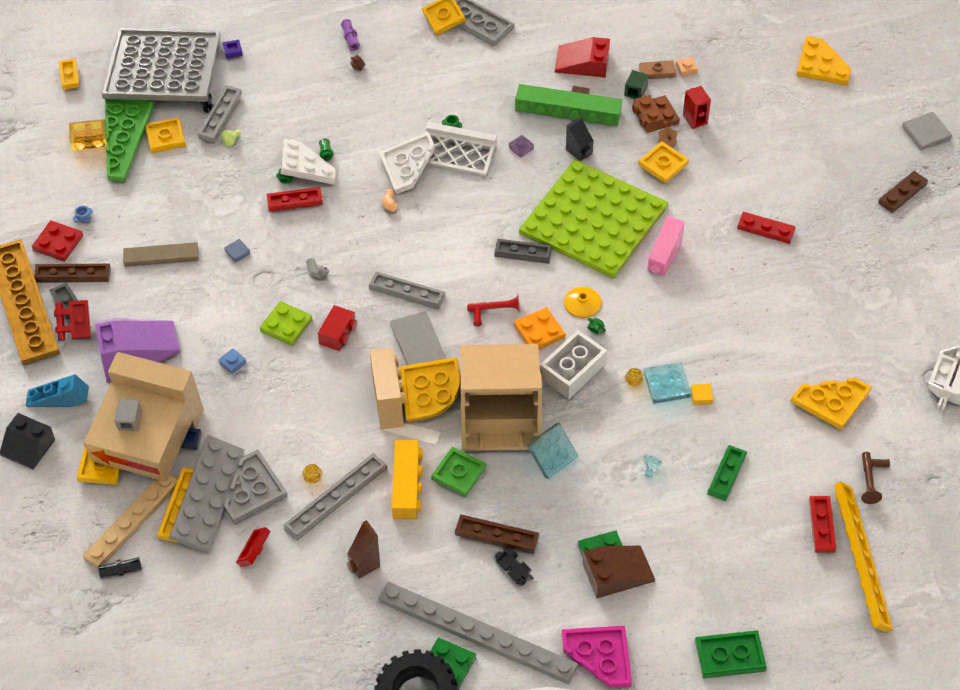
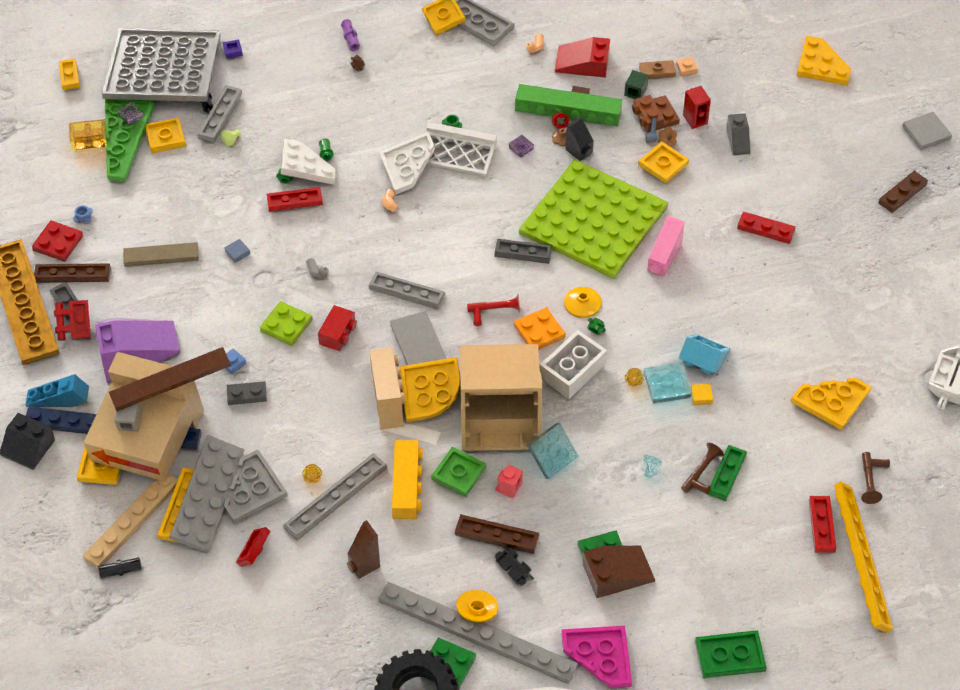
(62, 420): none -> dark blue plate
(130, 113): none -> plate
(169, 379): none -> reddish brown tile
(246, 393): none -> dark grey plate
(477, 606): none -> yellow dish
(509, 481): none -> coral brick
(538, 45): none -> light nougat arm
(559, 137): none -> medium nougat plant
(561, 115): none -> red bush
(651, 137): none -> sand blue hand
(691, 482): none -> reddish brown piece
(703, 353): none -> medium azure slope
(738, 134): none -> dark grey slope

